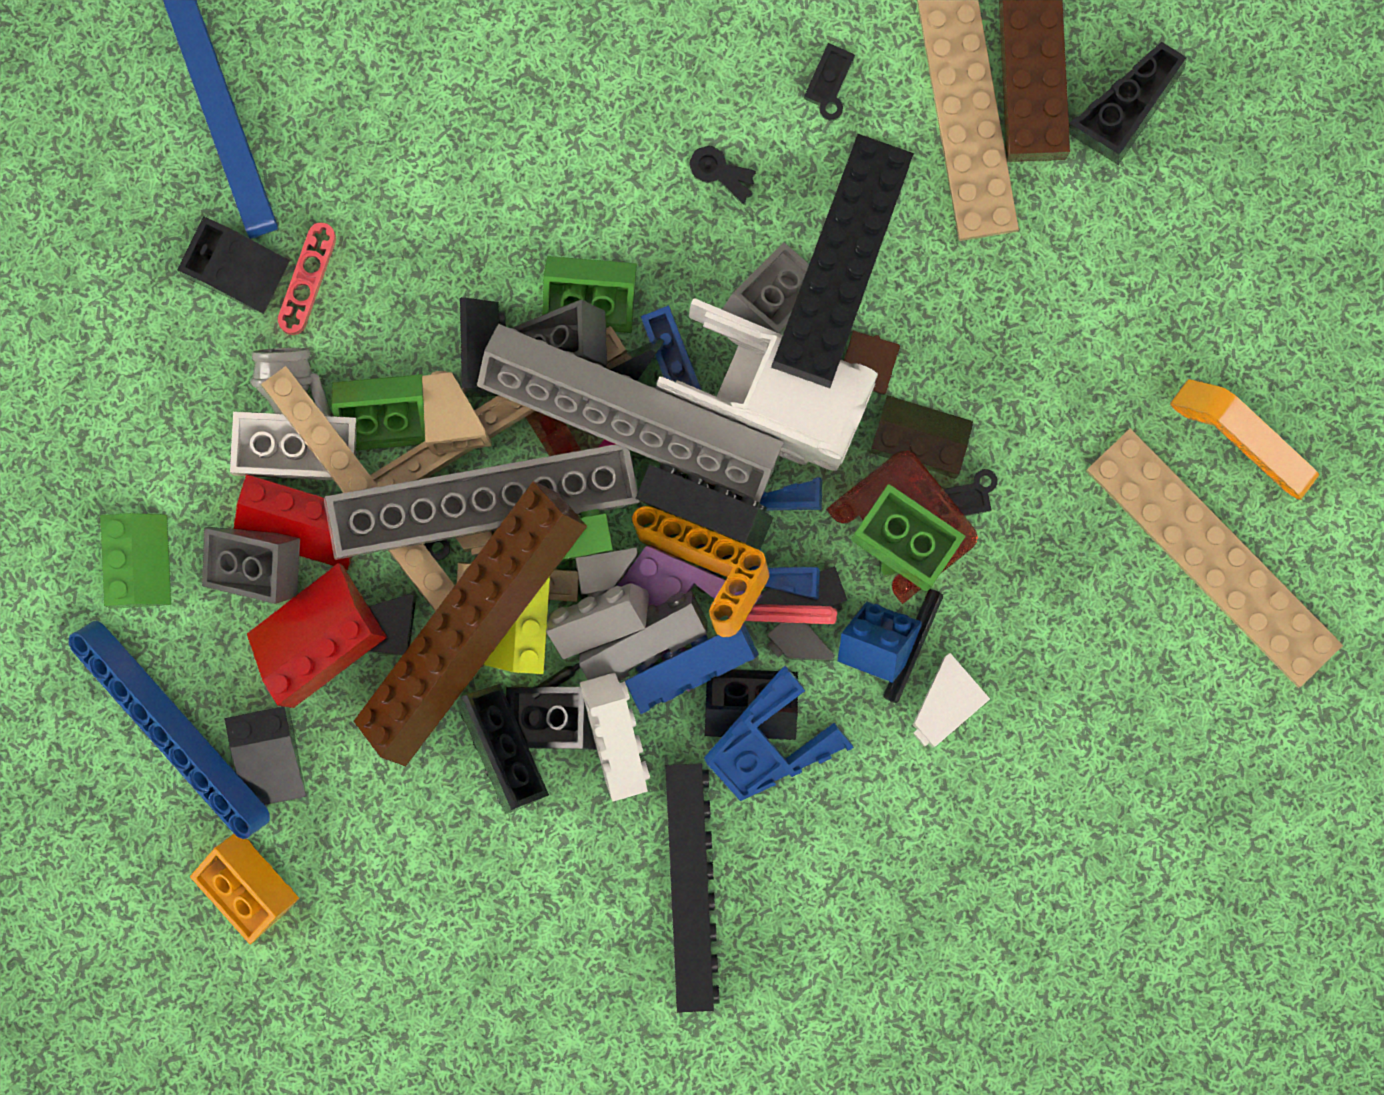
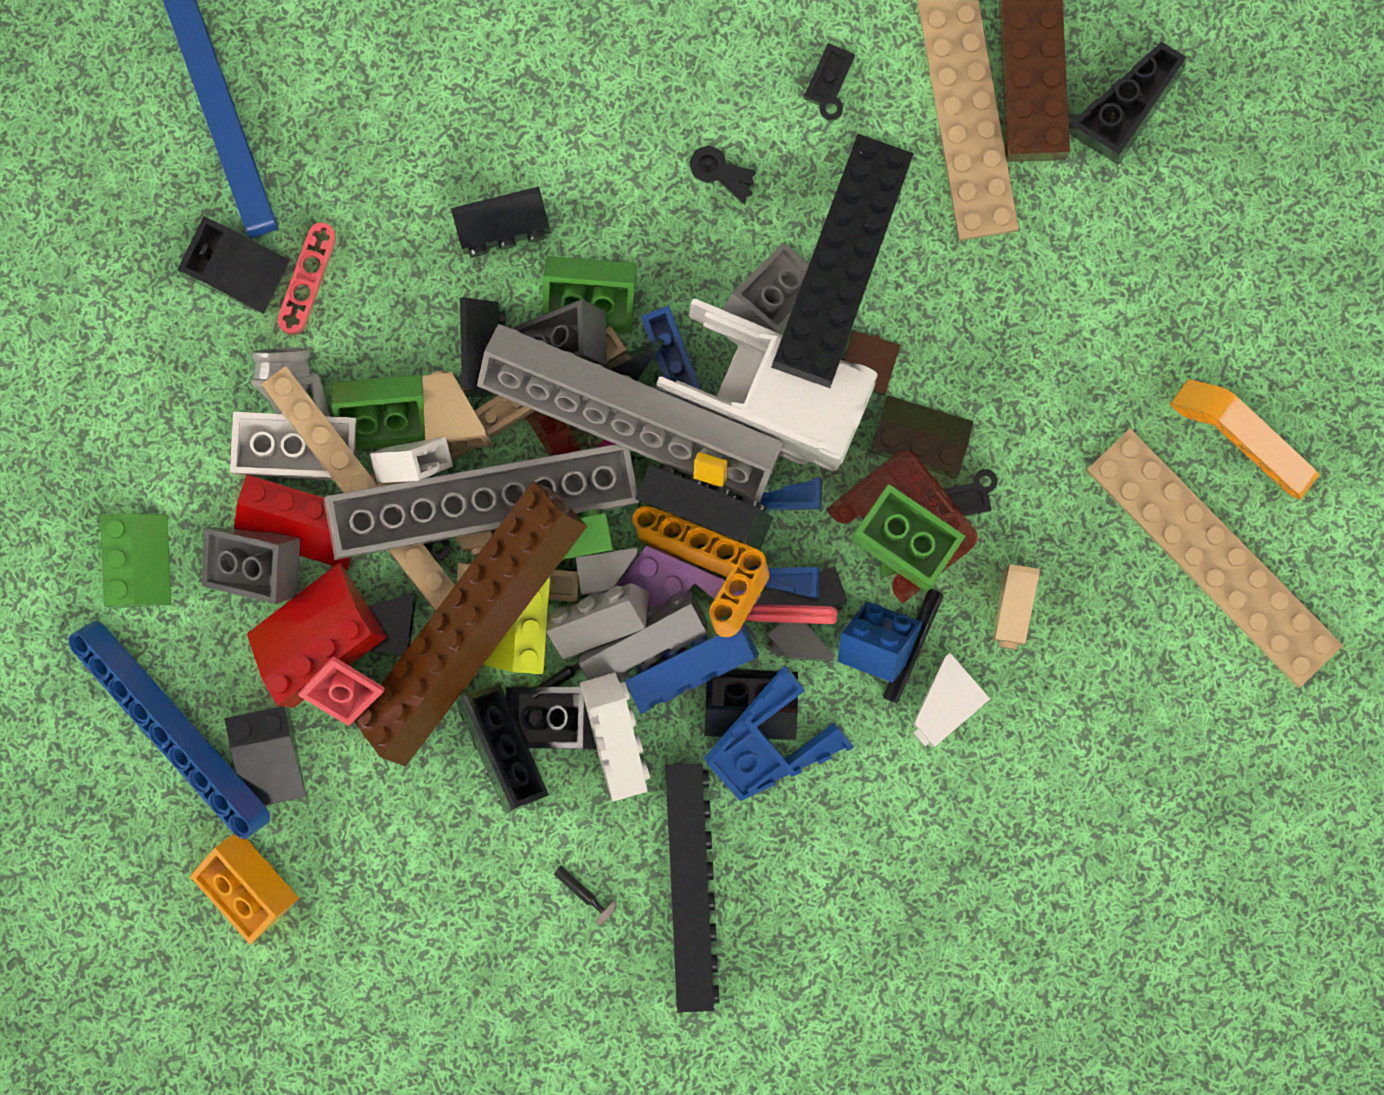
(341, 691): none -> coral slope
(411, 460): none -> white slope
(501, 222): none -> black slope
(584, 894): none -> black piece
(710, 469): none -> yellow tile
(1015, 605): none -> tan slope

